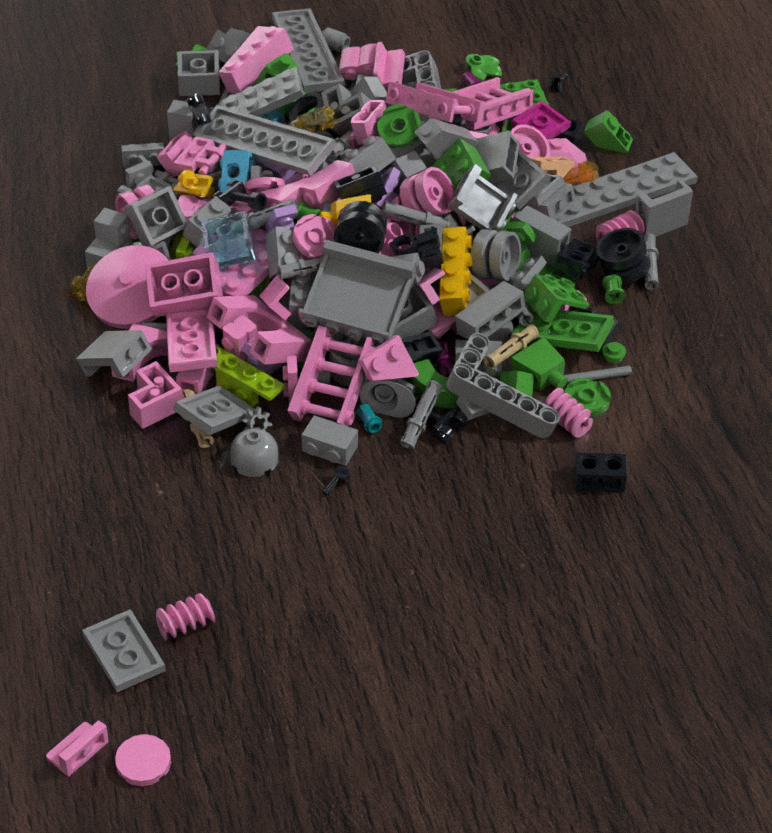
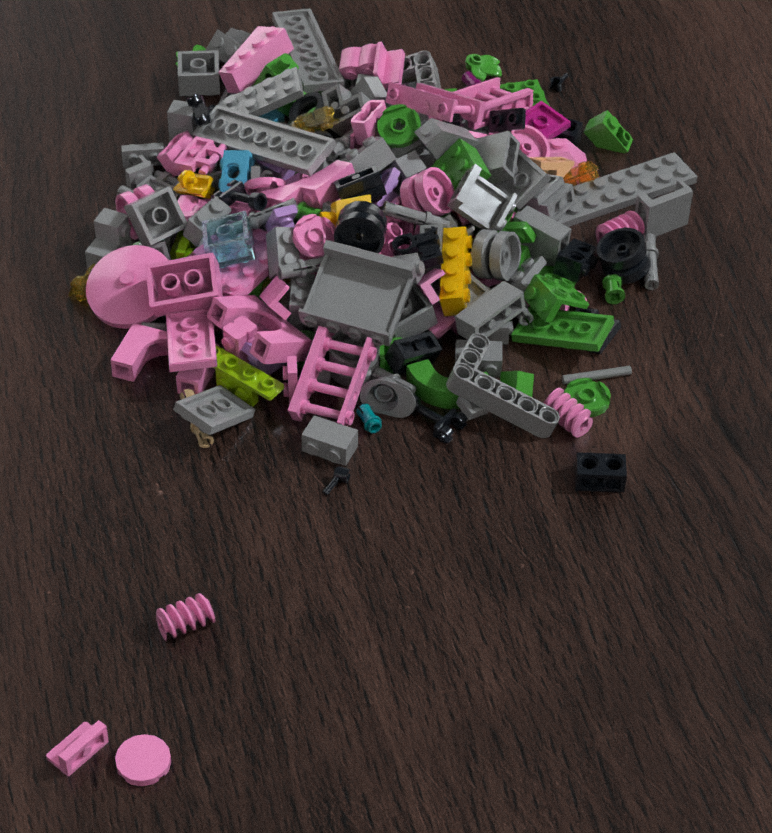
(115, 349): light grey panel -> none
(123, 650): light grey plate -> none
(154, 396): bright pink brick -> none
(249, 420): light grey gear -> none
(254, 452): light grey cylinder -> none
(335, 39): light grey brick -> none
(388, 361): bright pink wing -> none
(417, 422): light grey pin -> none
(445, 361): magenta pin -> none
(507, 120): none -> black bracket
(525, 336): tan pin -> none
(543, 362): bright green torso -> none
(614, 352): bright green plate -> none

